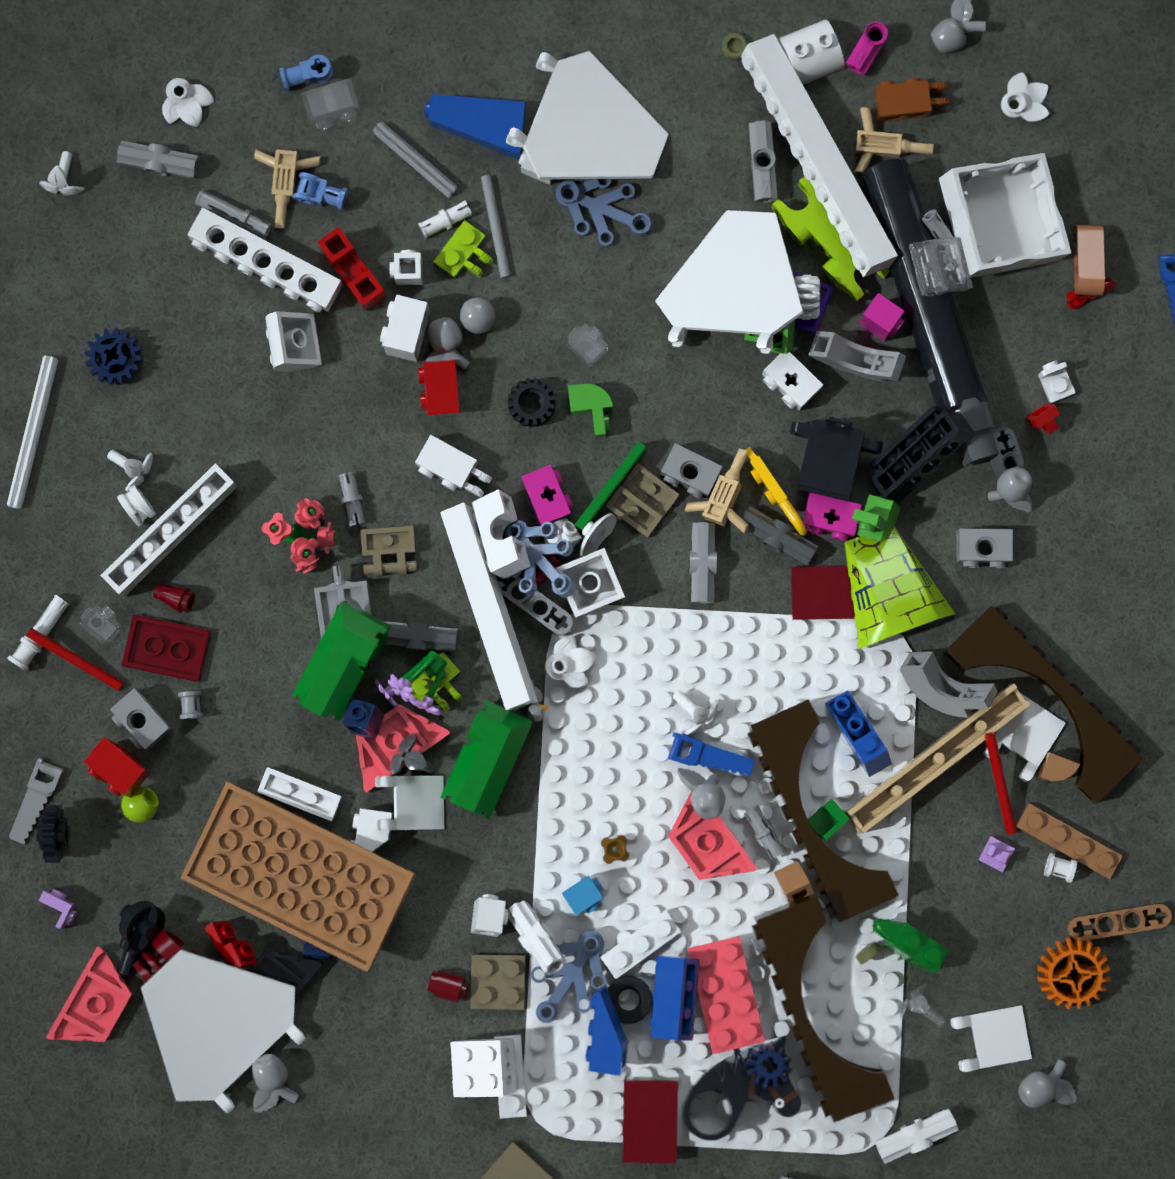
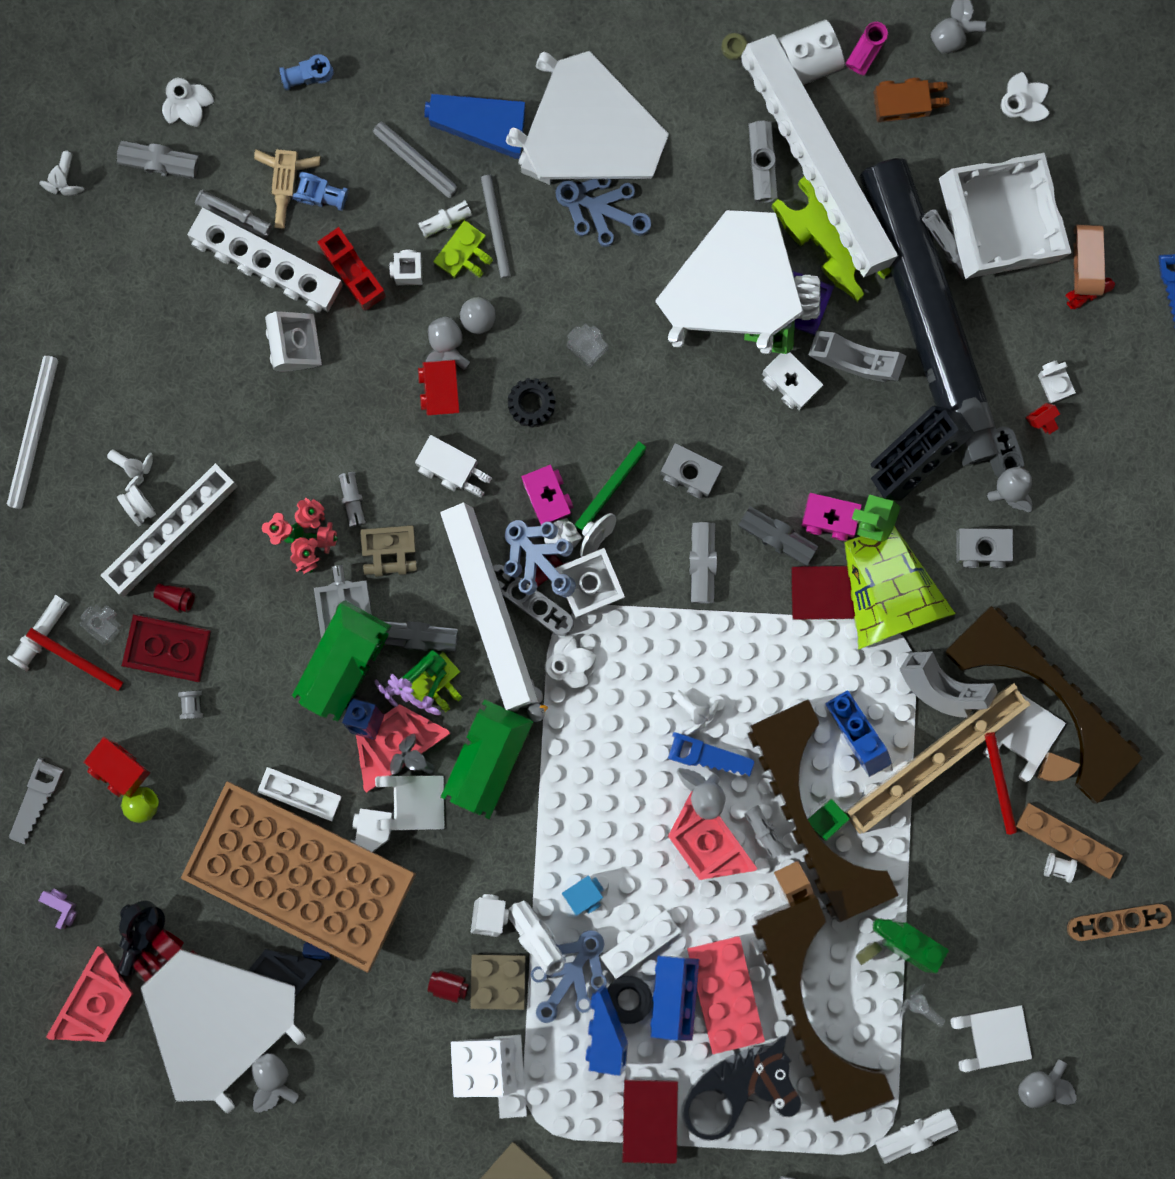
(53, 834): black gear -> none
(108, 365): dark blue gear -> none
(154, 728): light grey brick -> none
(235, 951): red slope -> none
(331, 104): clear brick -> none
(405, 328): white brick -> none
(492, 516): white arch -> none
(594, 400): bright green brick -> none
(608, 845): pearl gold plate -> none
(637, 510): dark tan slope -> none
(723, 497): tan piece -> none
(774, 492): yellow plate -> none
(776, 1061): dark blue gear -> none
(832, 456): black piece -> none
(882, 144): tan piece -> none
(882, 318): dark pink brick -> none
(940, 266): clear slope -> none
(996, 854): lavender tile -> none
(1084, 972): orange gear -> none

